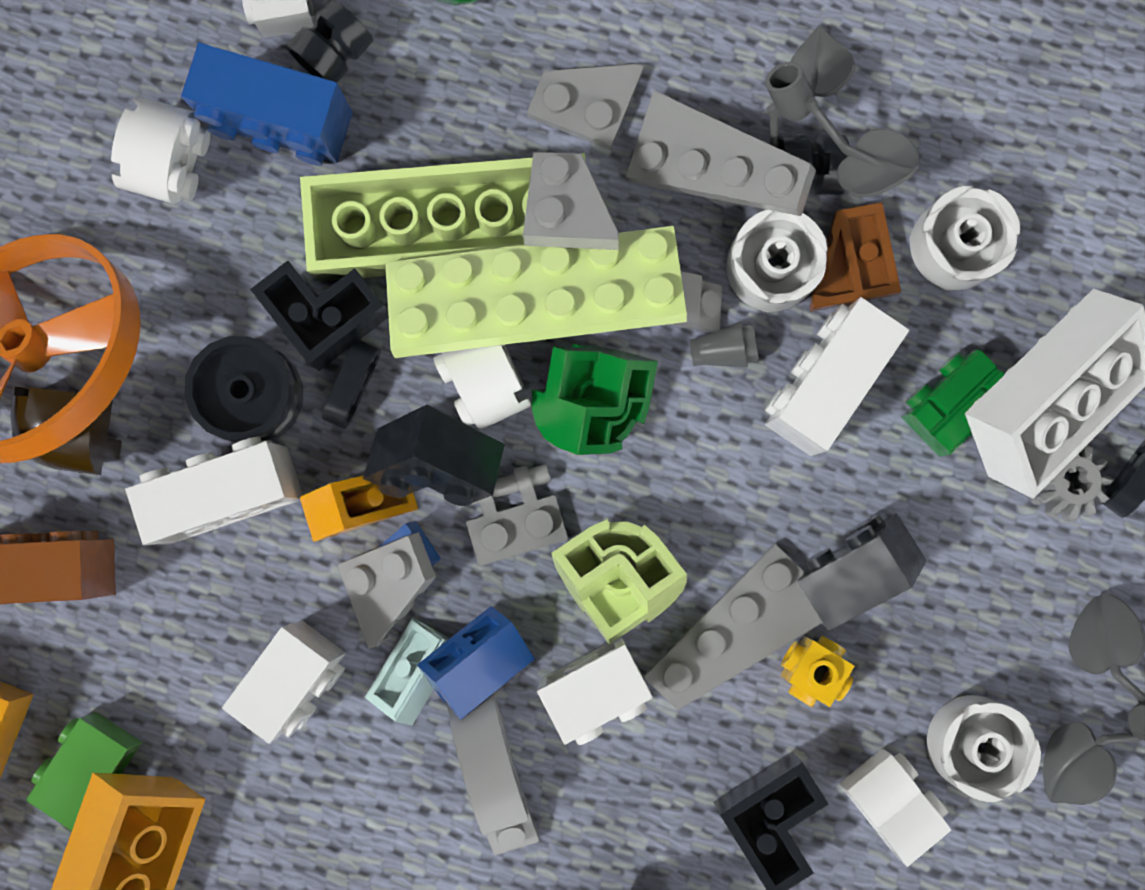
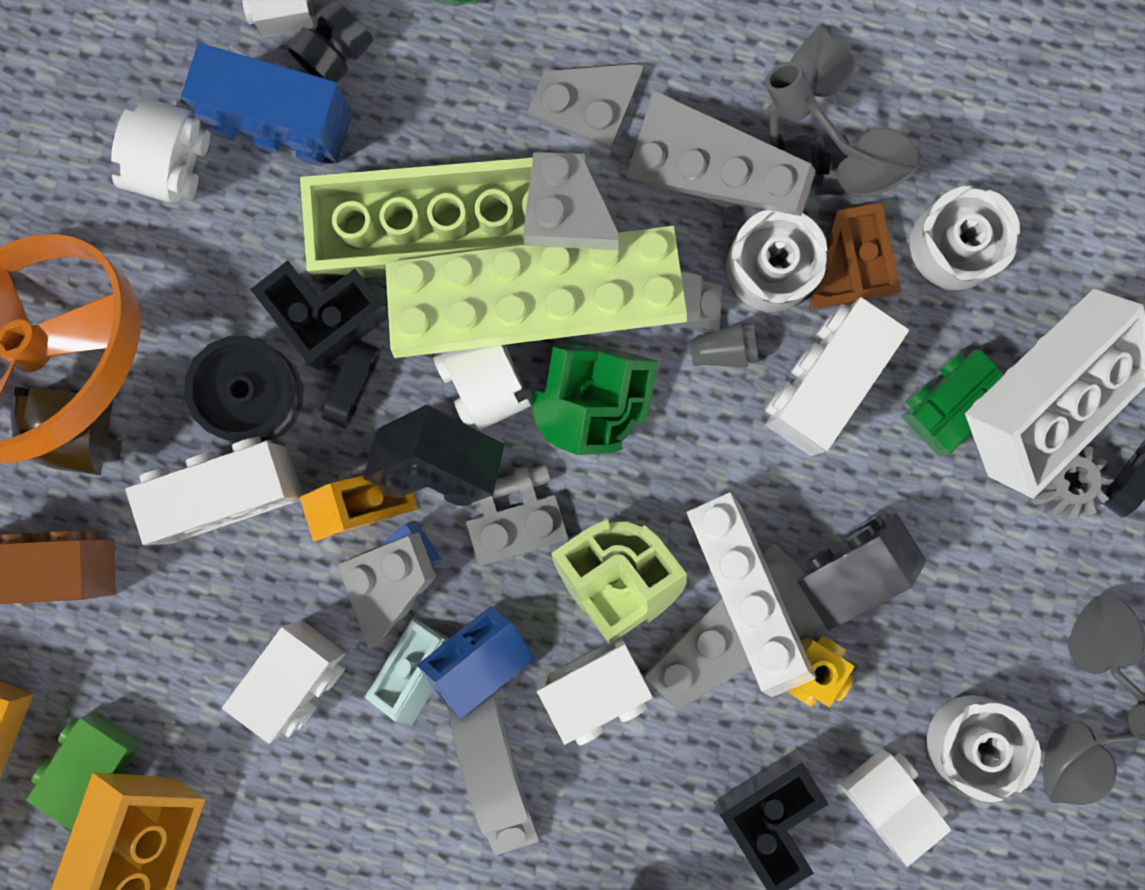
(751, 596): none -> white brick

